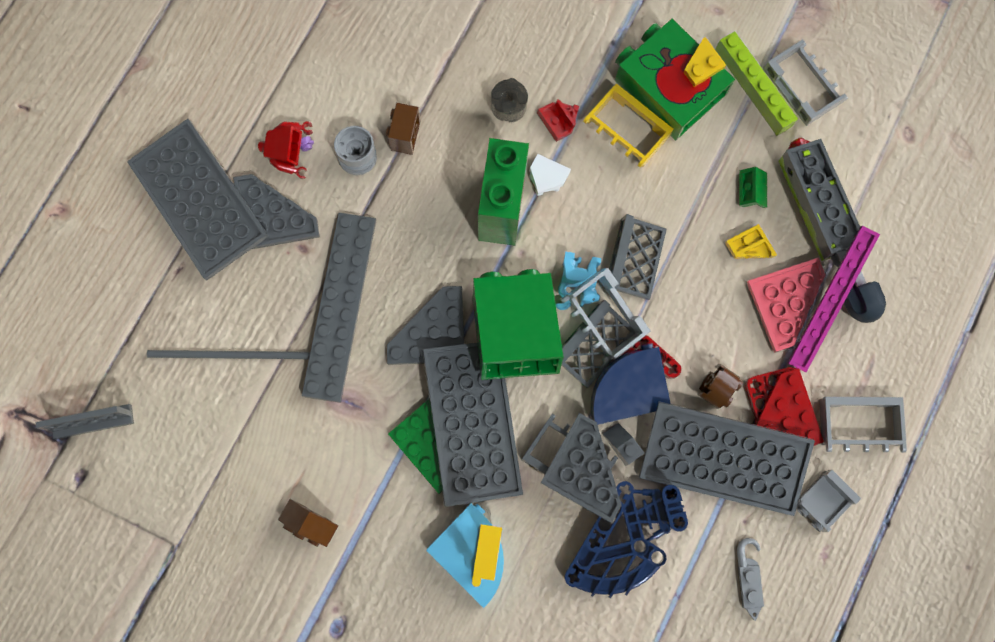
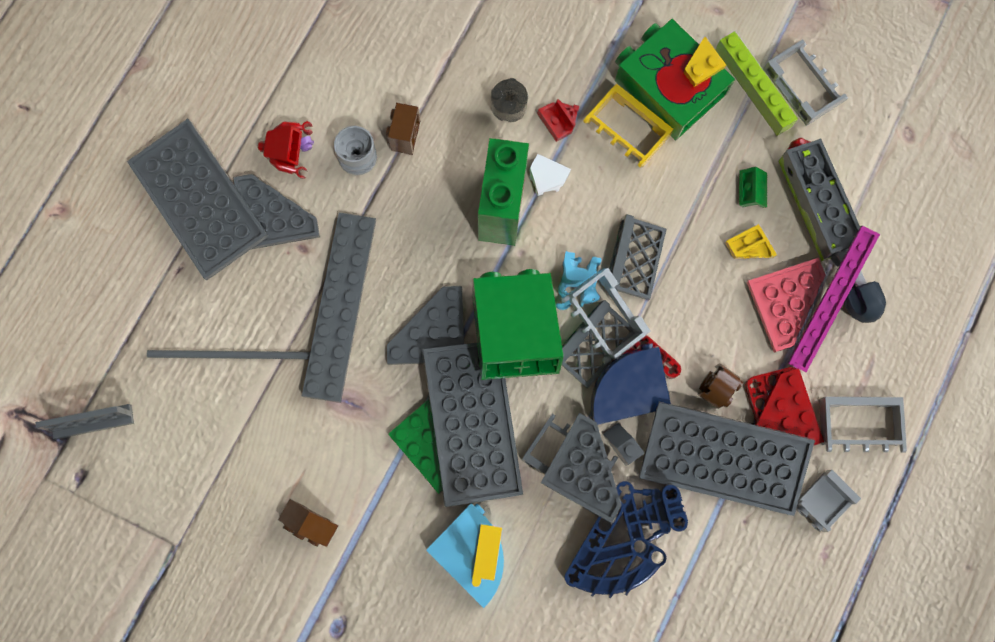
(749, 579): light grey plate -> none

